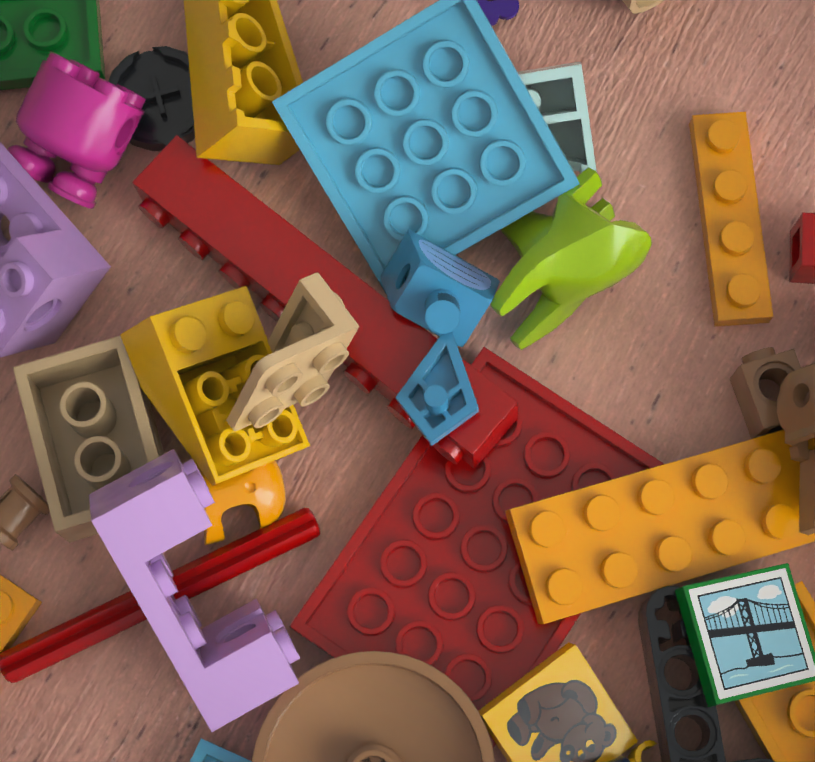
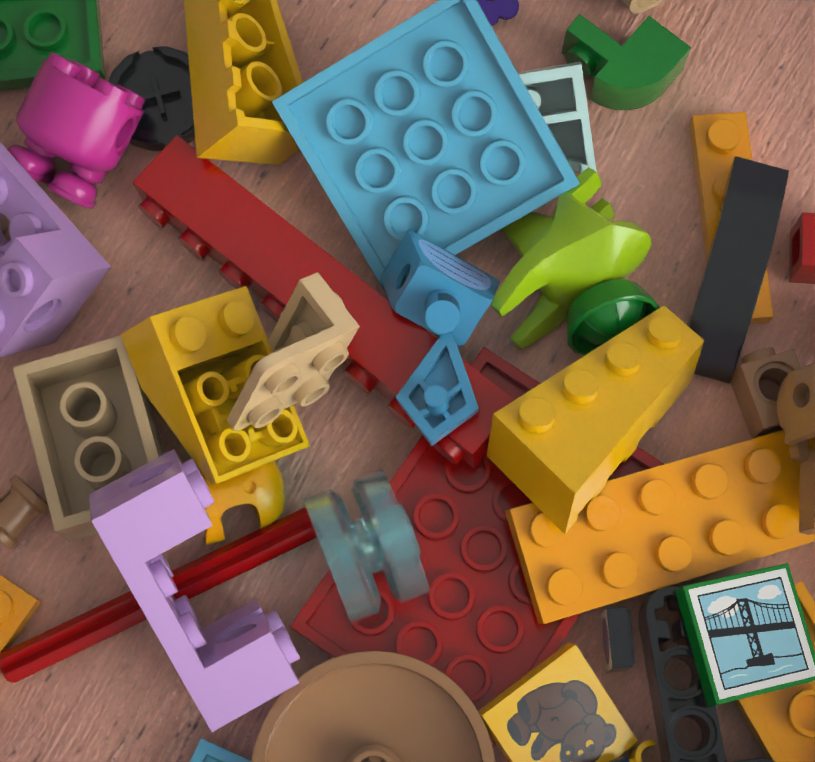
(370, 544): none -> clear light blue wheel
(590, 416): none -> yellow wedge
(605, 312): none -> green hat
(617, 639): none -> black tile
(627, 73): none -> green brick
(736, 264): none -> black slope

